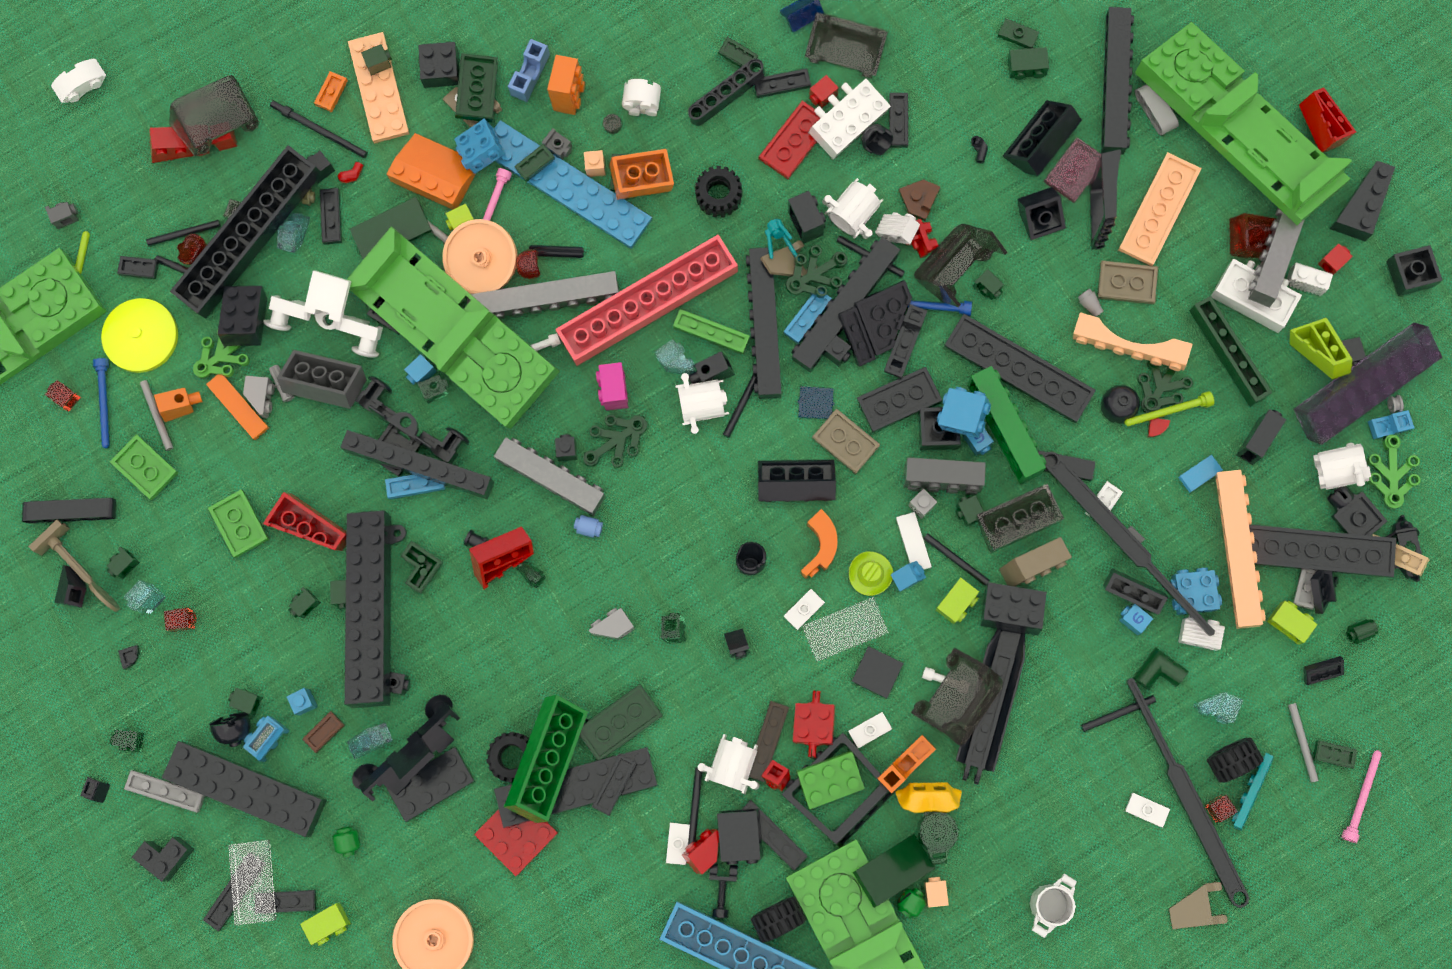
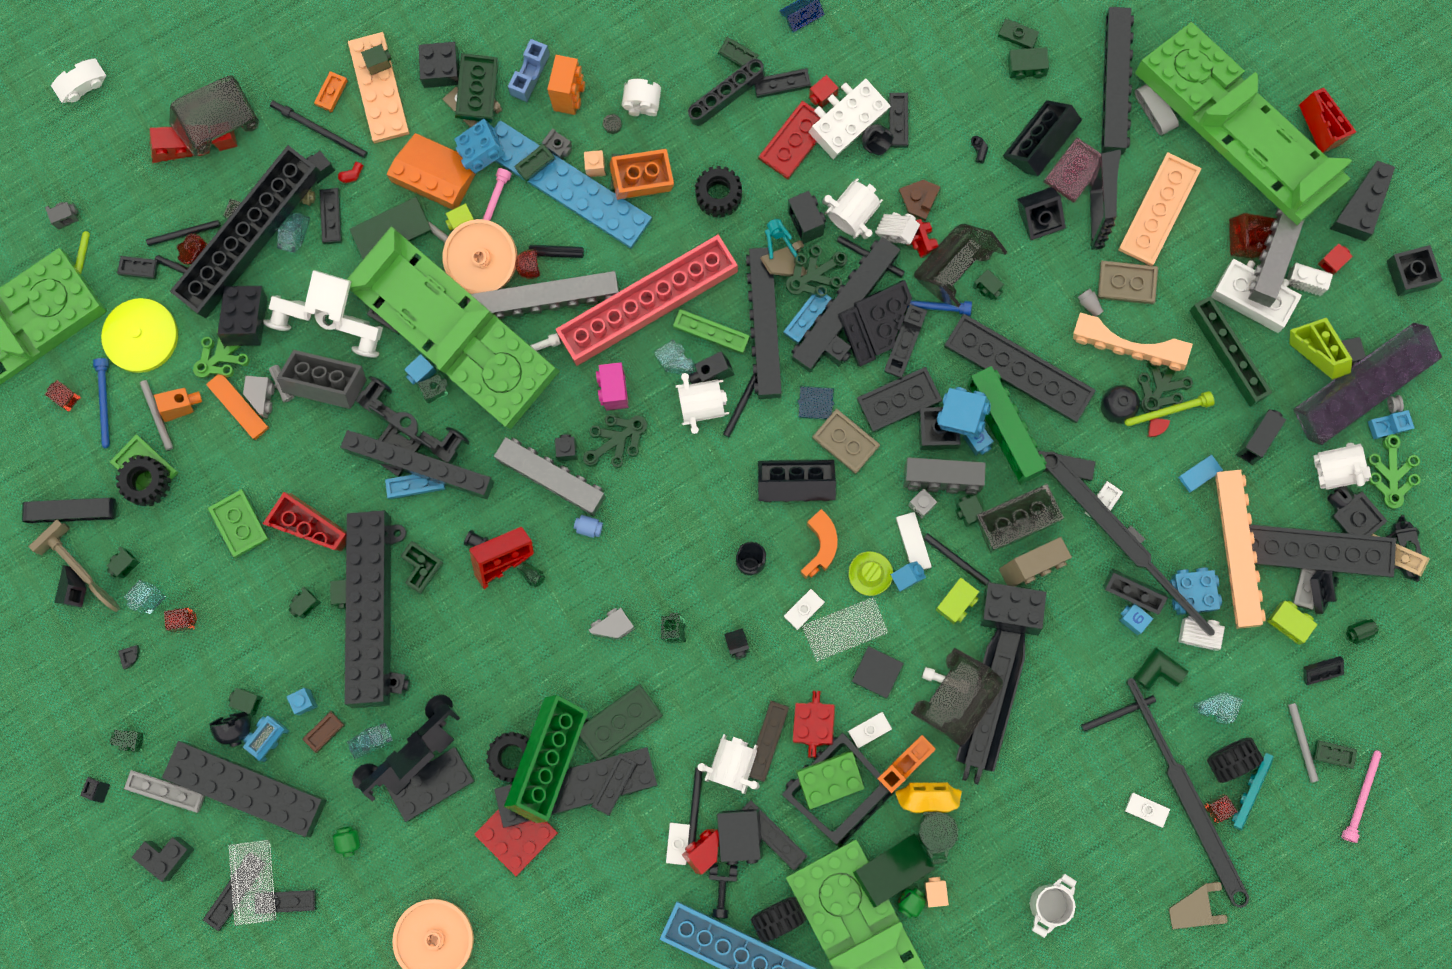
(130, 473): none -> black tyre
(325, 924): lime brick -> none
(776, 776): red brick -> none
(846, 44): clear smoke windscreen -> none

